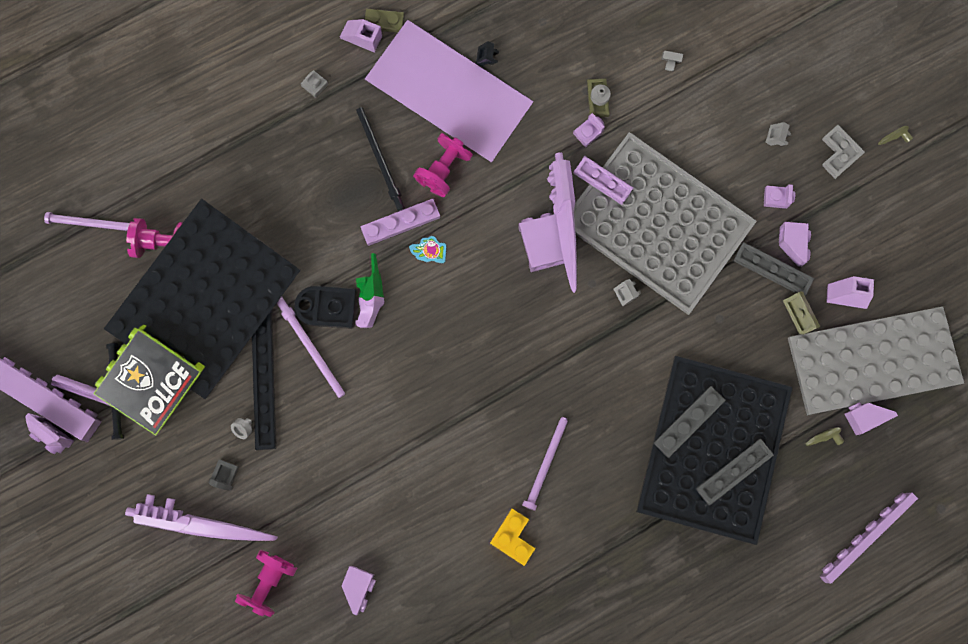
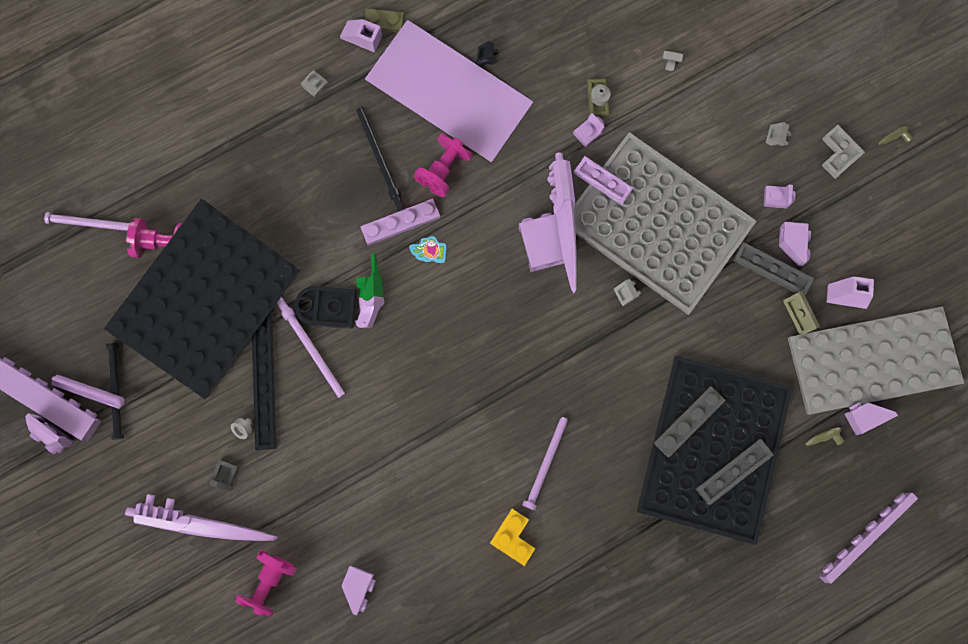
(147, 381): panel -> none

